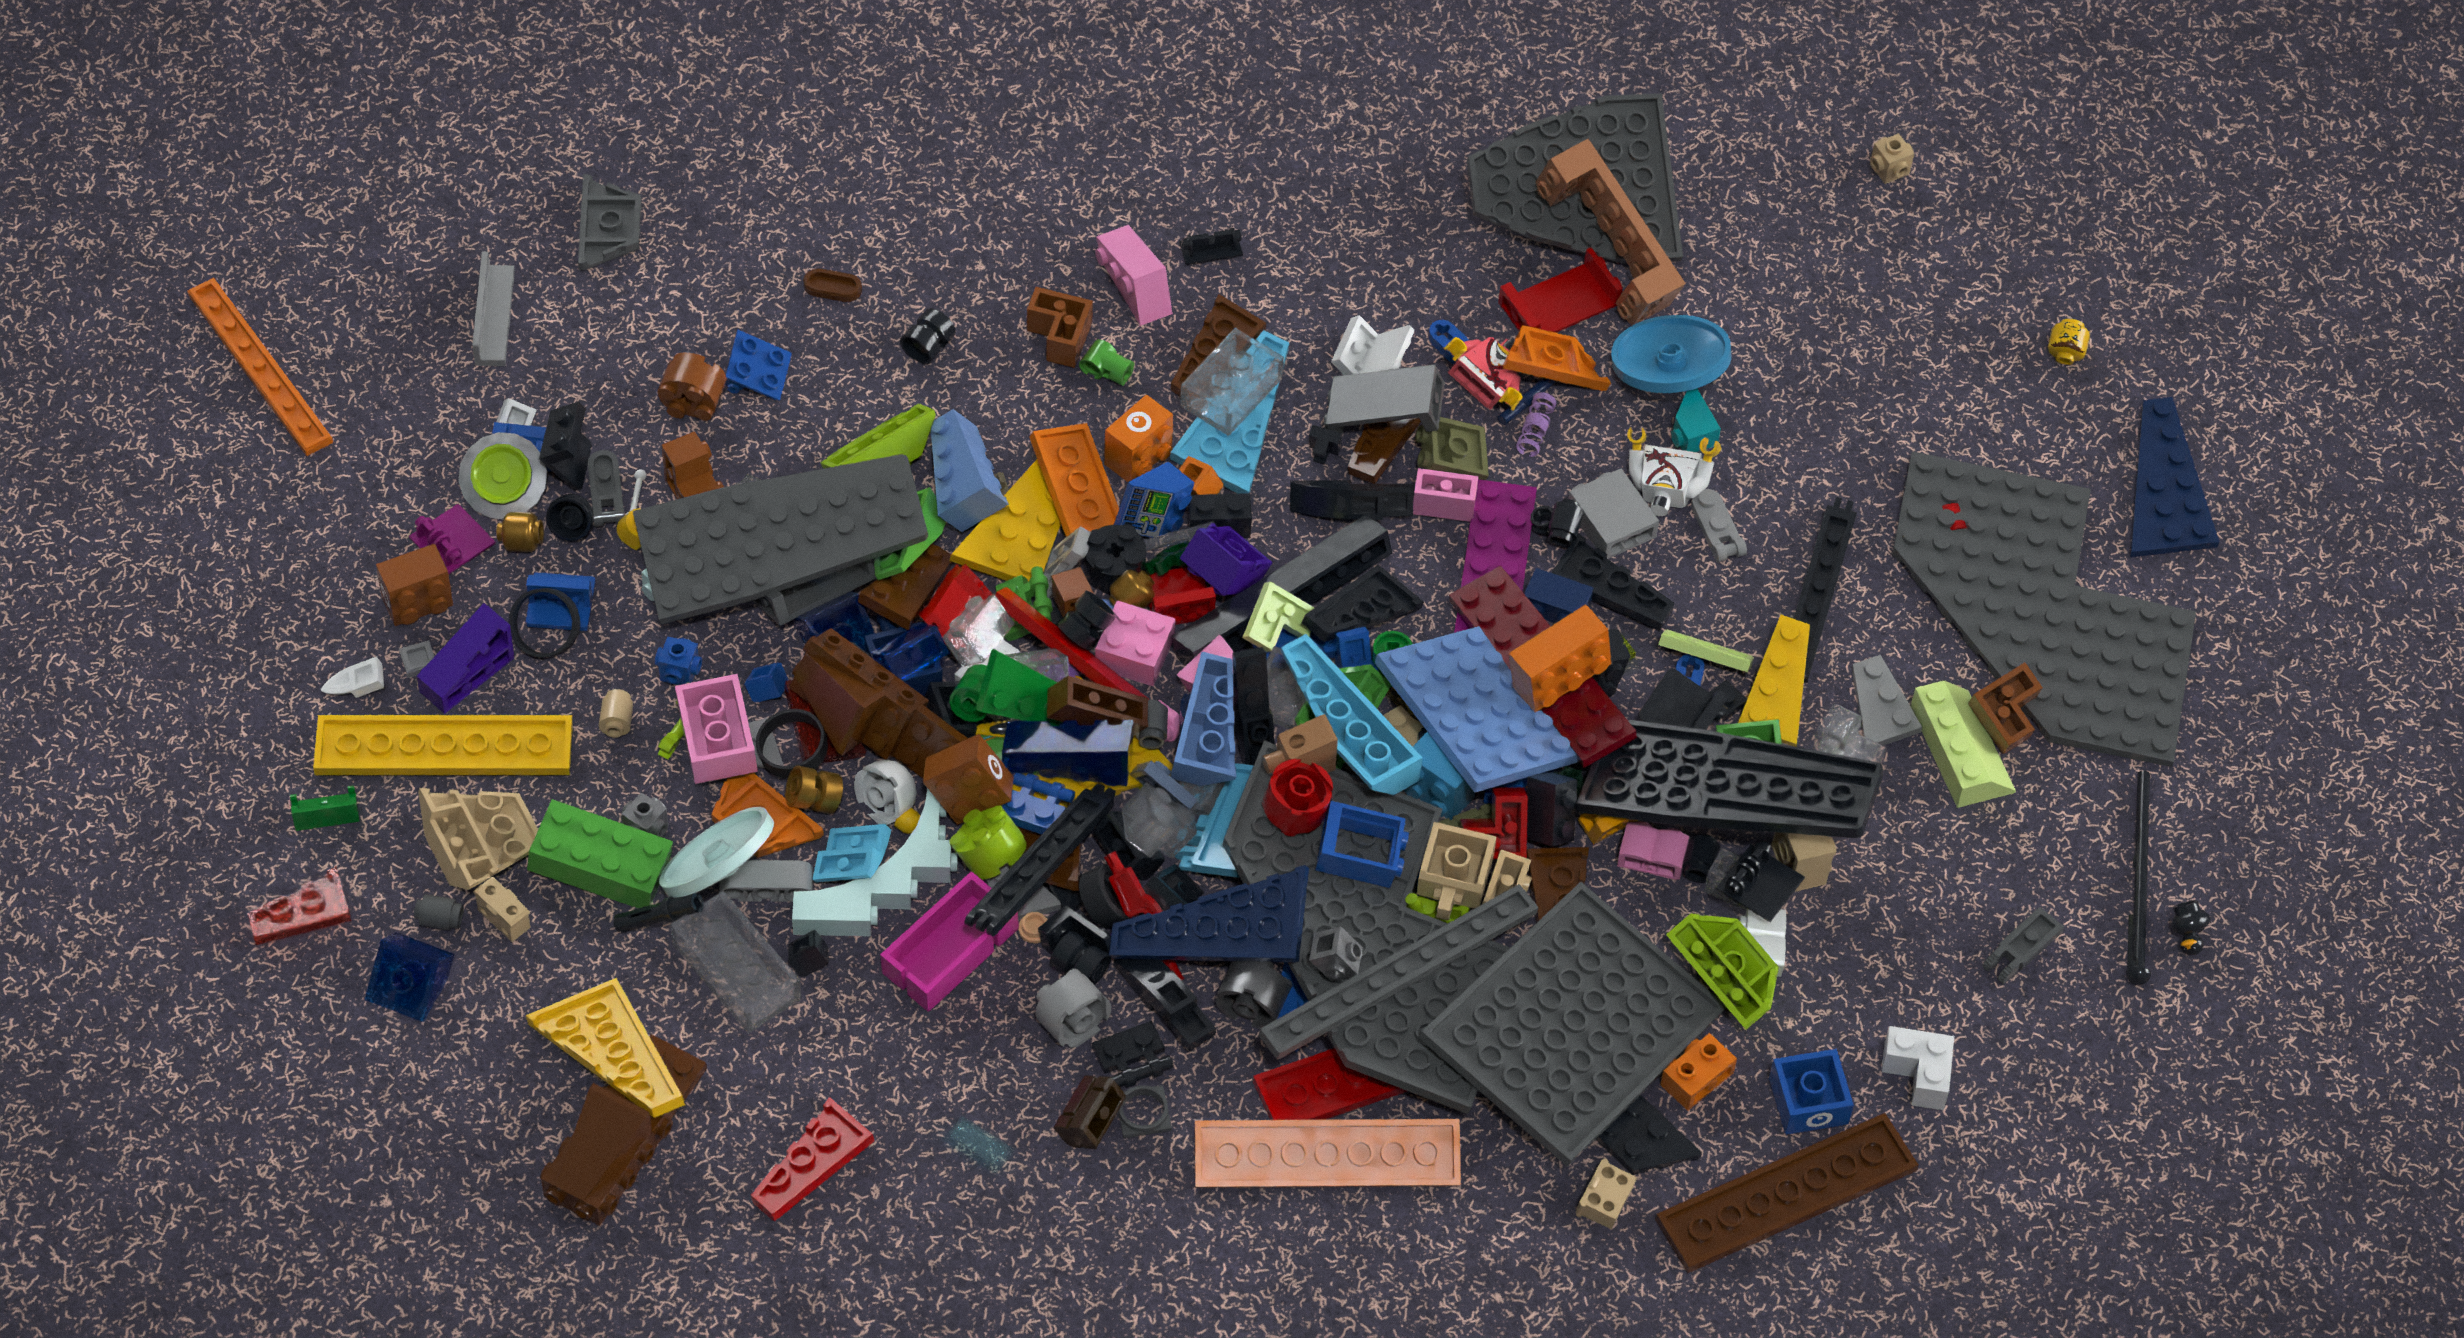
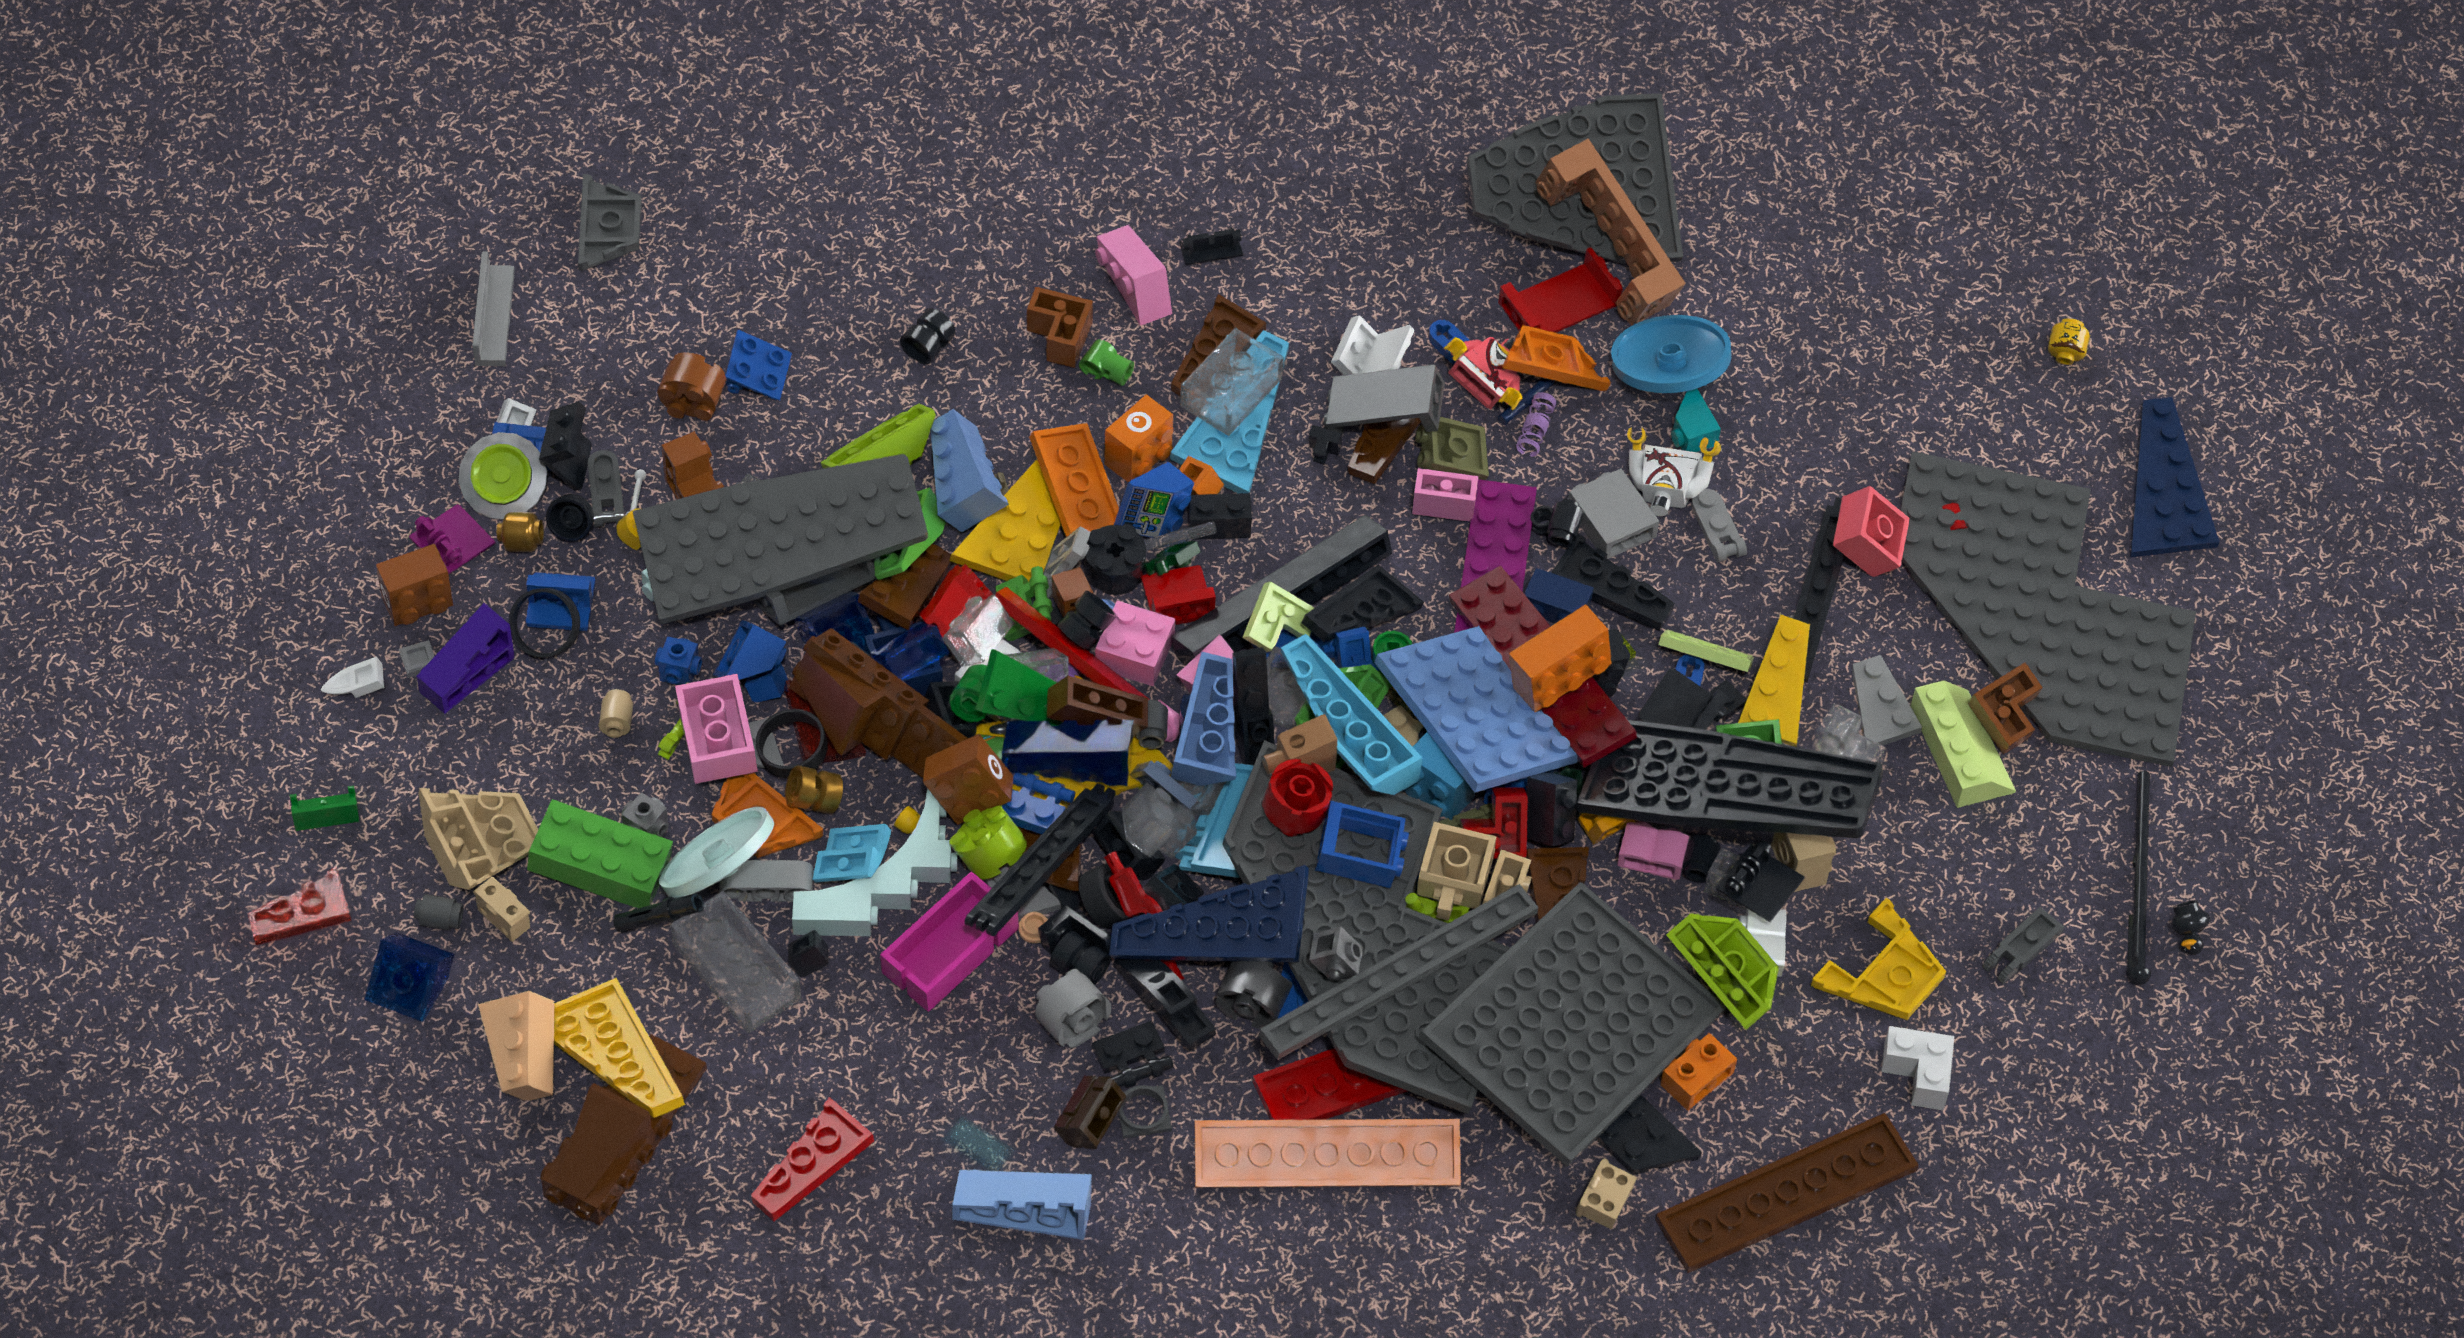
(260, 367): orange tile -> none
(443, 745): yellow plate -> none
(521, 1043): none -> light nougat wedge
(750, 652): none -> blue slope
(832, 285): reddish brown tile -> none
(885, 785): white cylinder -> none
(1025, 1201): none -> light blue wedge
(1133, 589): pearl gold head -> none
(1224, 559): dark purple brick -> none
(1349, 500): black slope -> none
(1811, 1091): blue brick -> none
(1871, 531): none -> coral brick
(1892, 158): tan brick -> none
(1896, 978): none -> yellow wing

